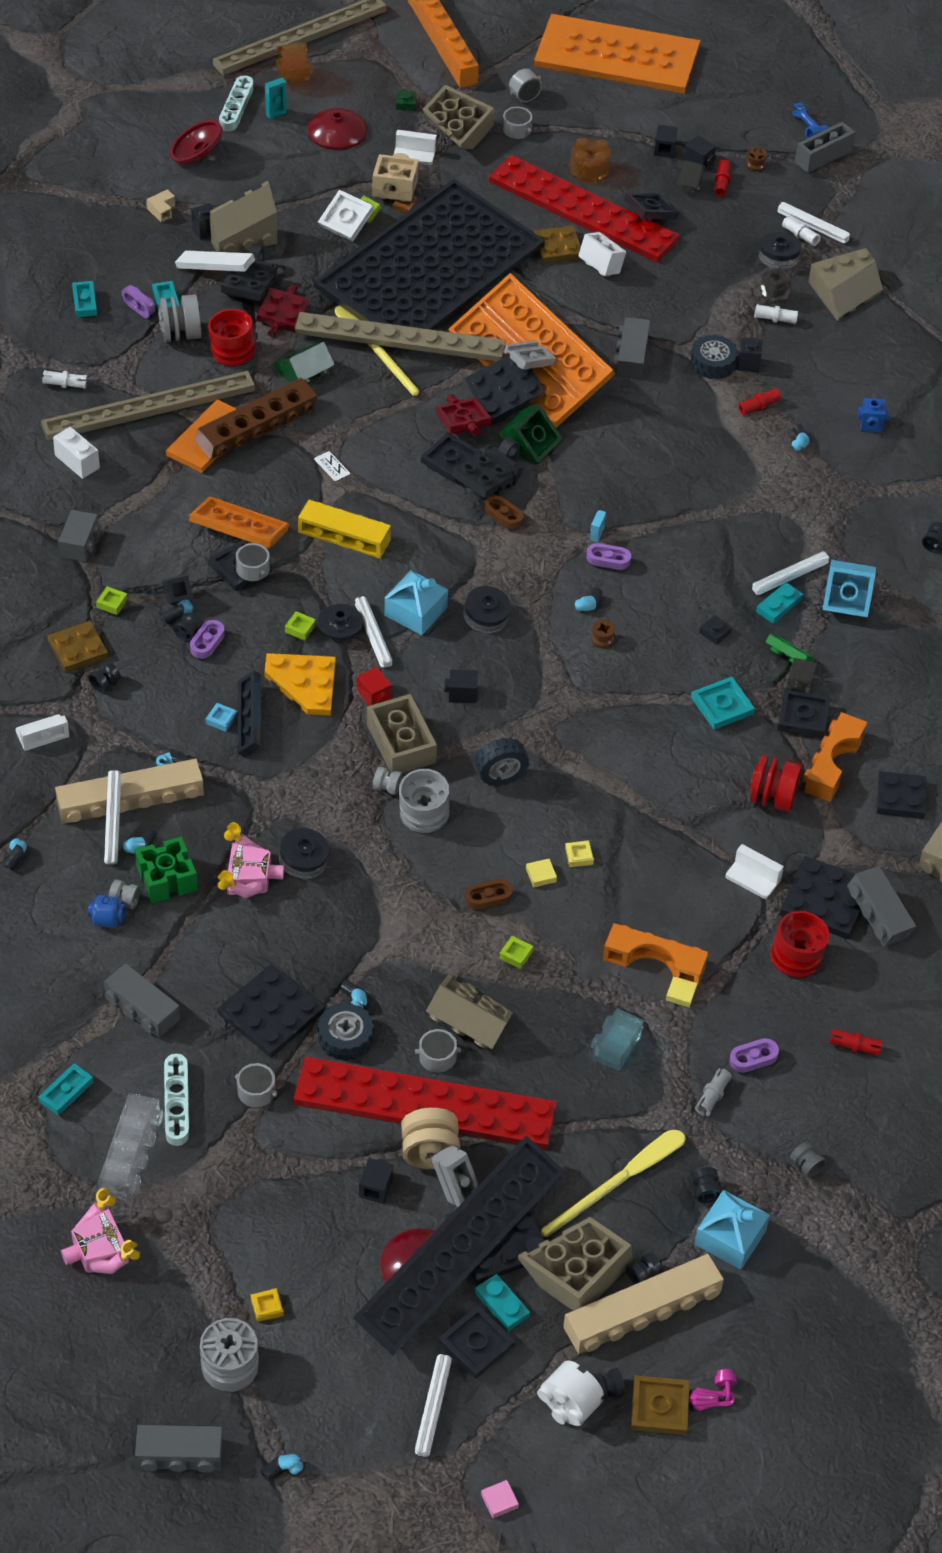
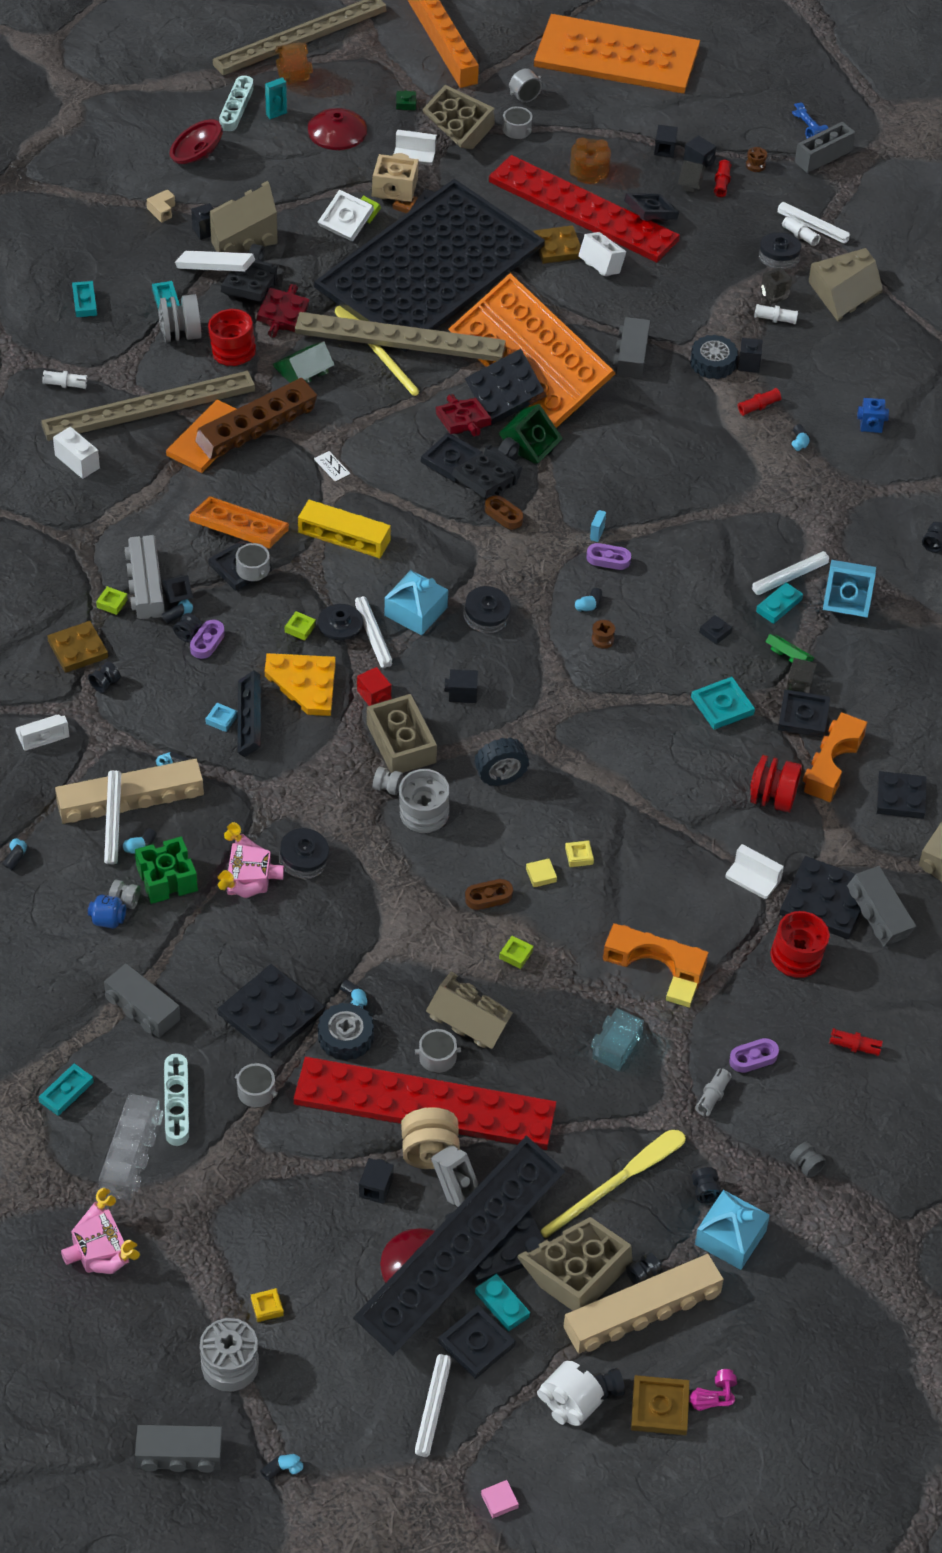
(79, 535): dark grey brick -> none
(138, 301): medium lavender plate -> none
(146, 577): none -> light grey brick
(530, 355): light grey plate -> none

